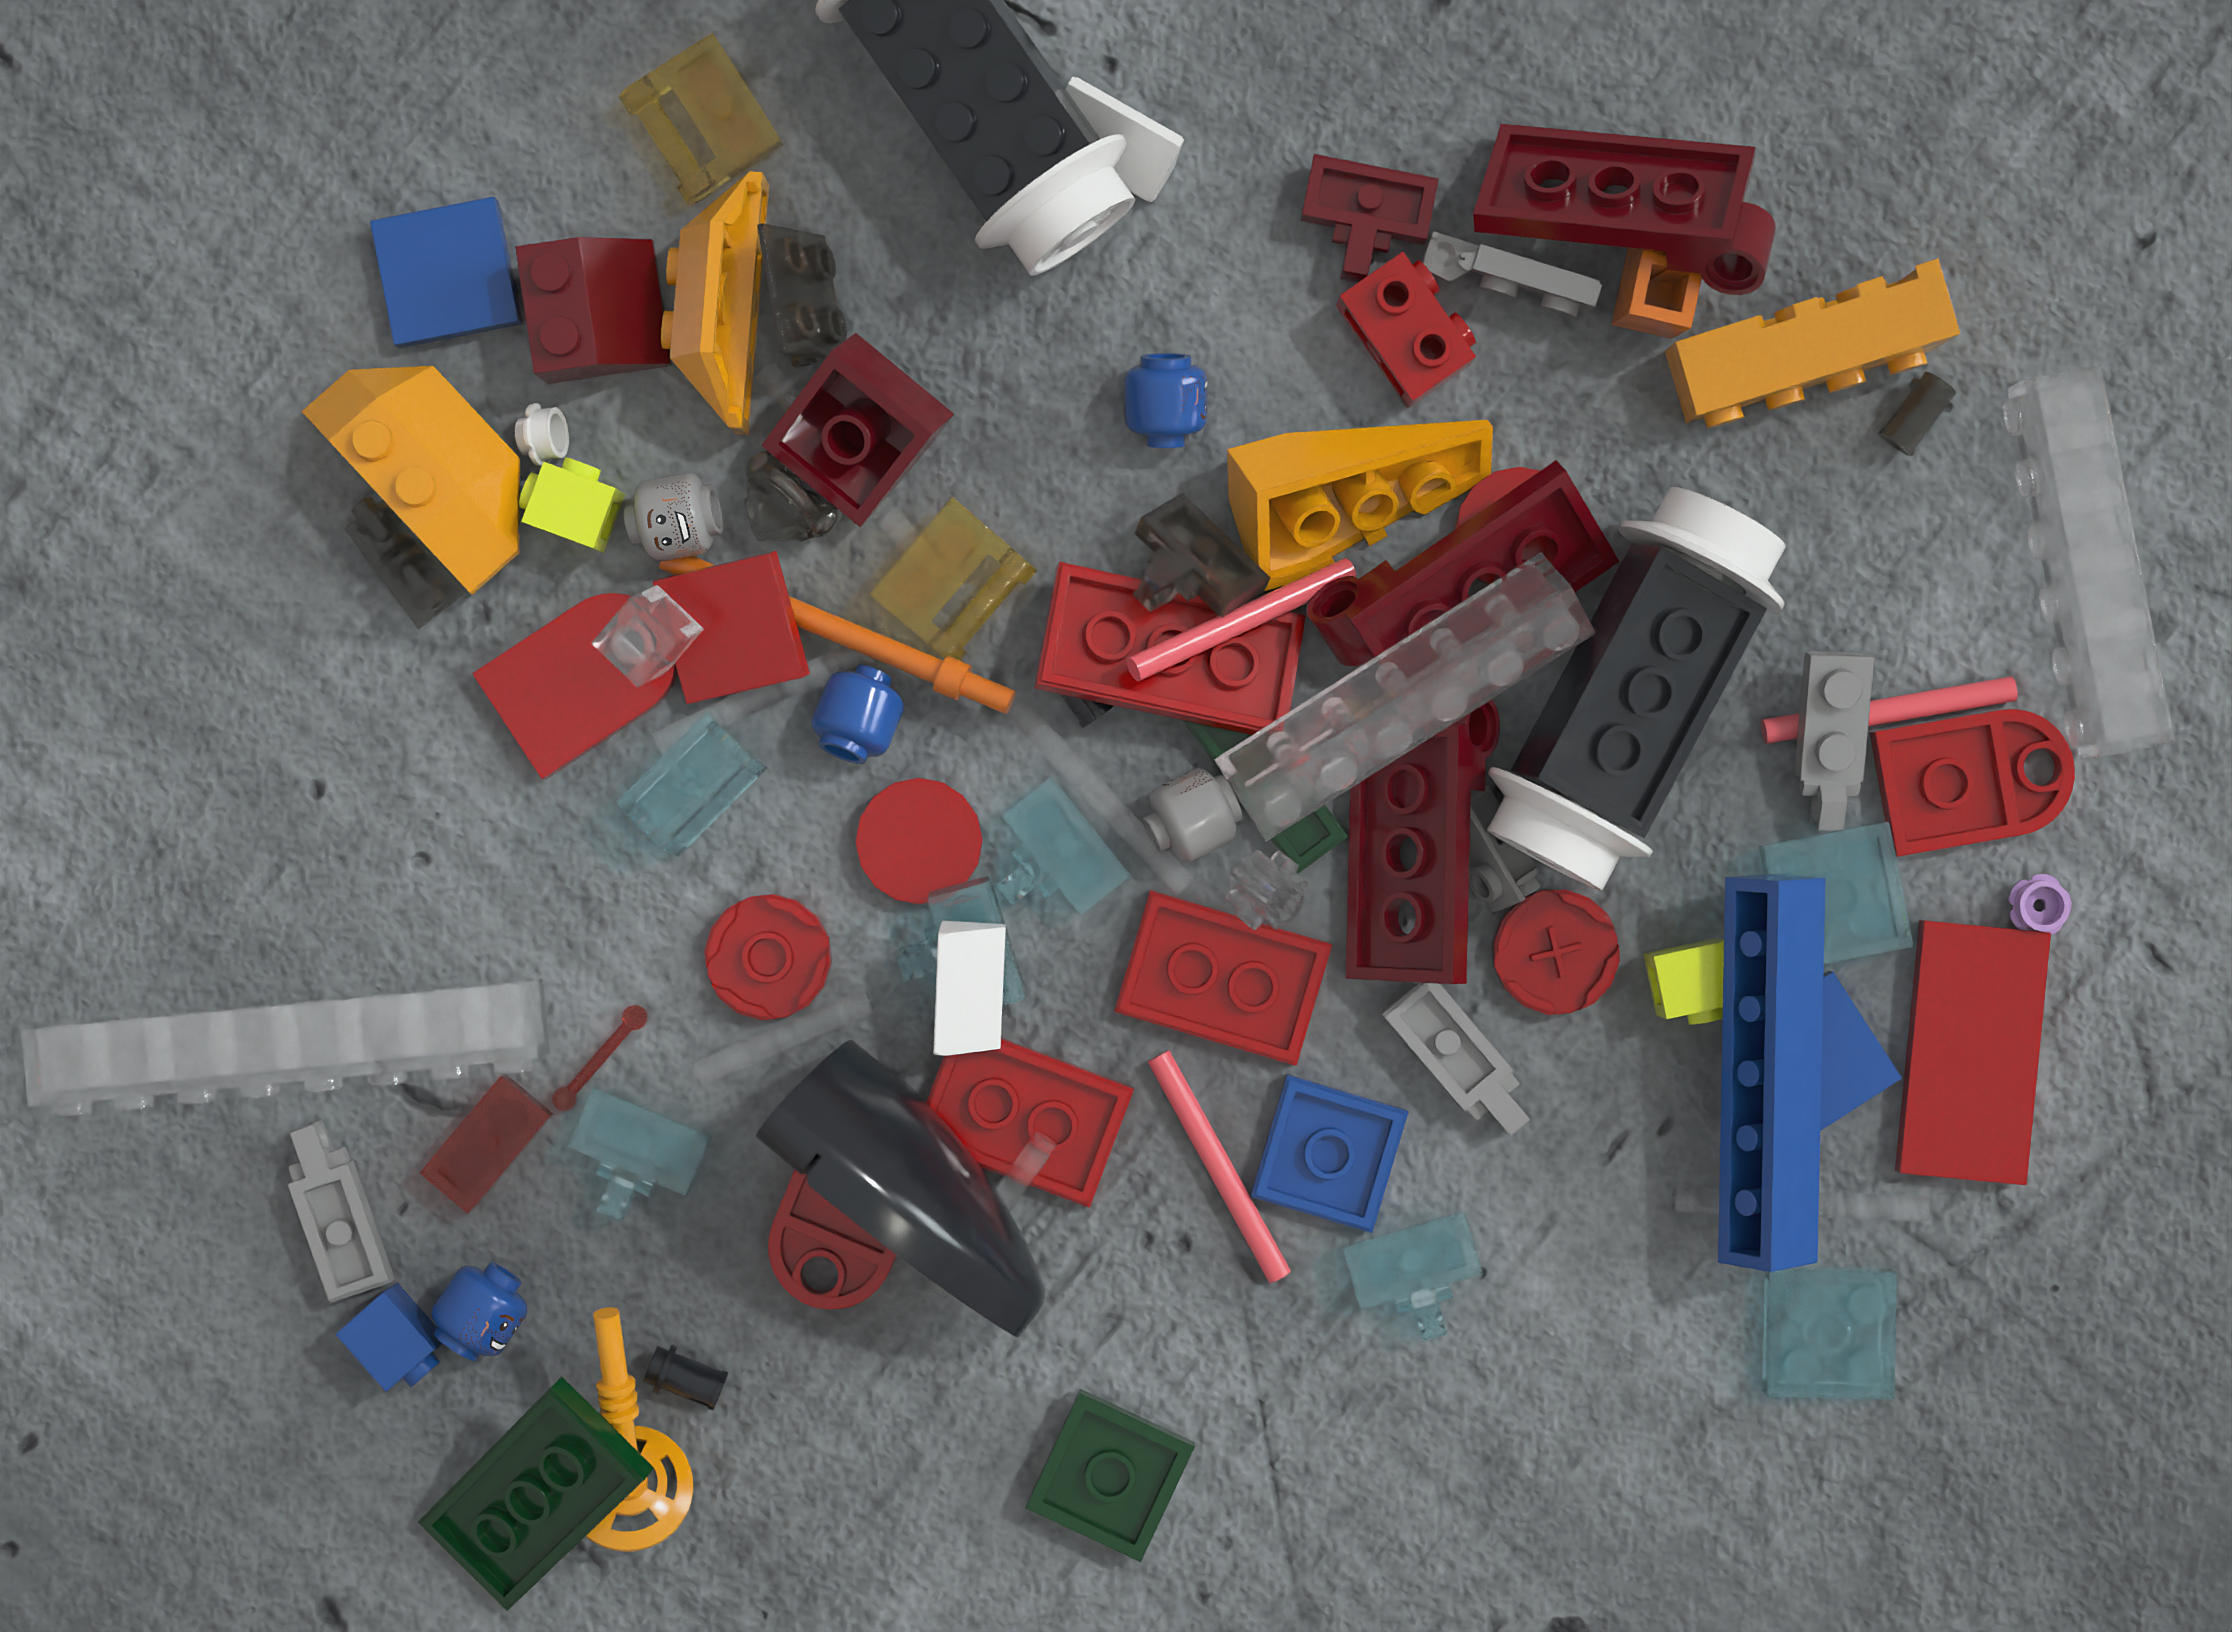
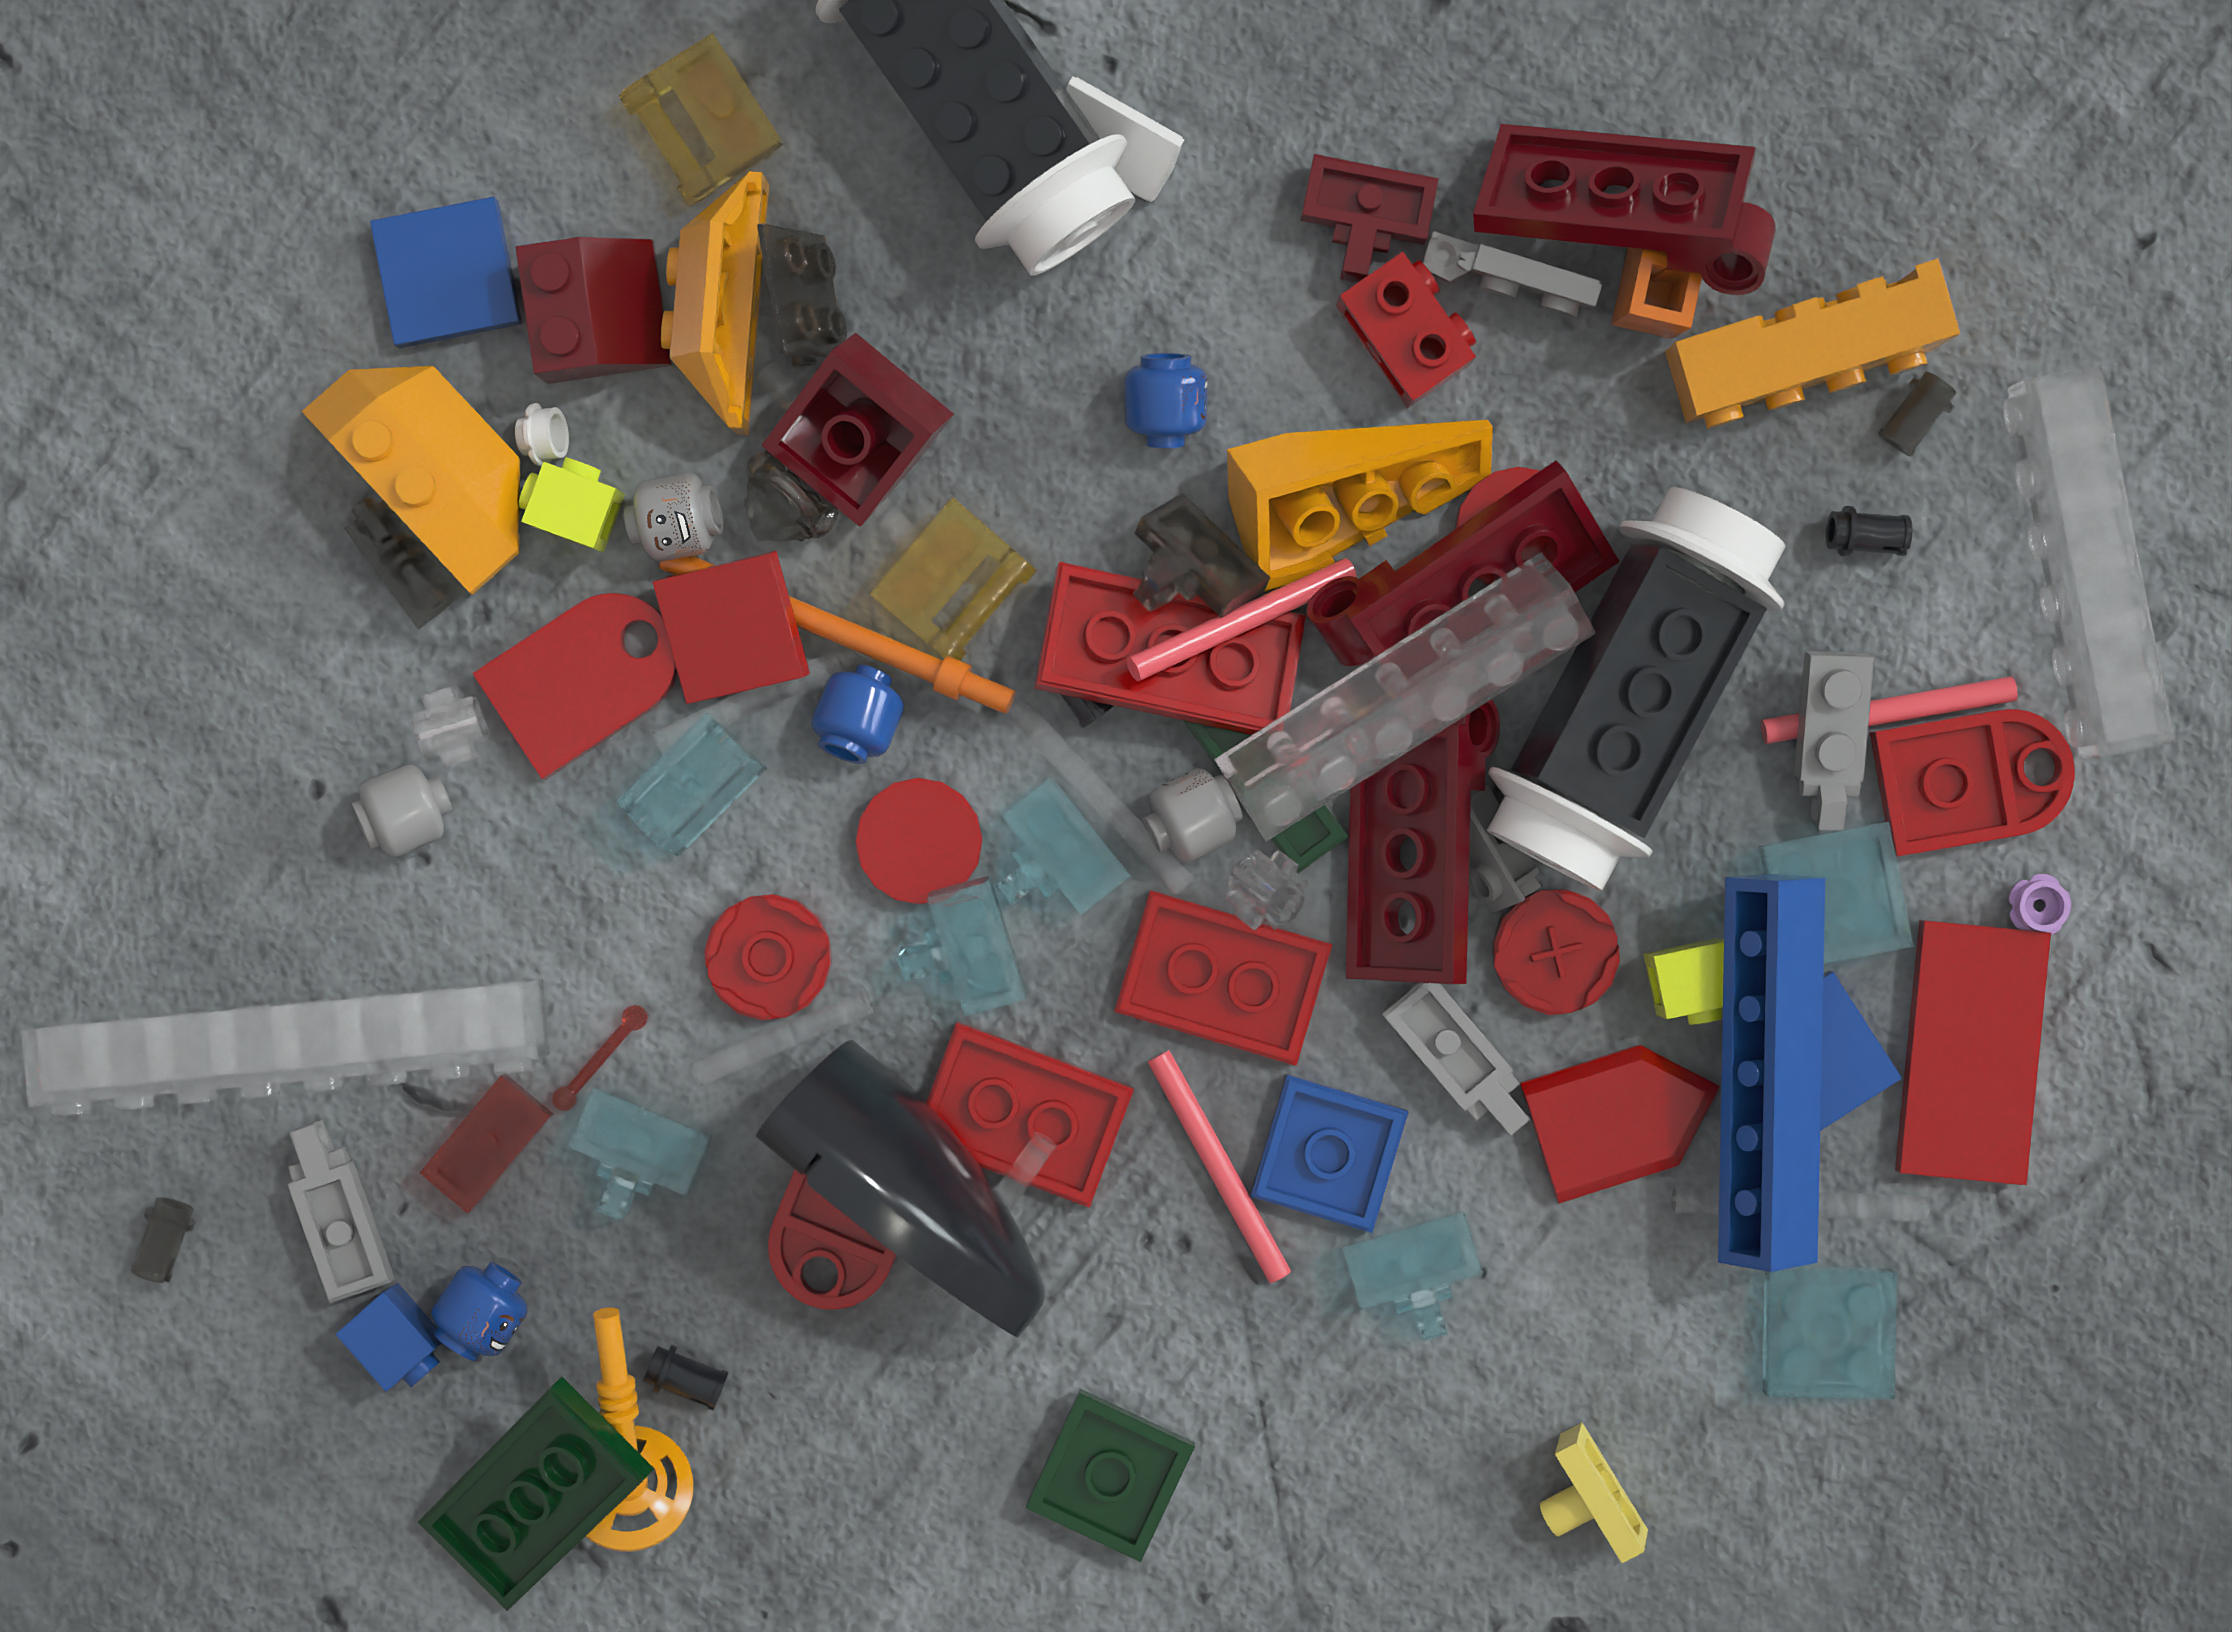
(162, 1239): none -> clear smoke pin
(401, 810): none -> light grey head
(450, 726): none -> clear gear
(647, 636): clear brick -> none
(969, 987): white slope -> none
(1593, 1496): none -> light yellow tile
(1615, 1119): none -> red tile
(1865, 532): none -> black pin

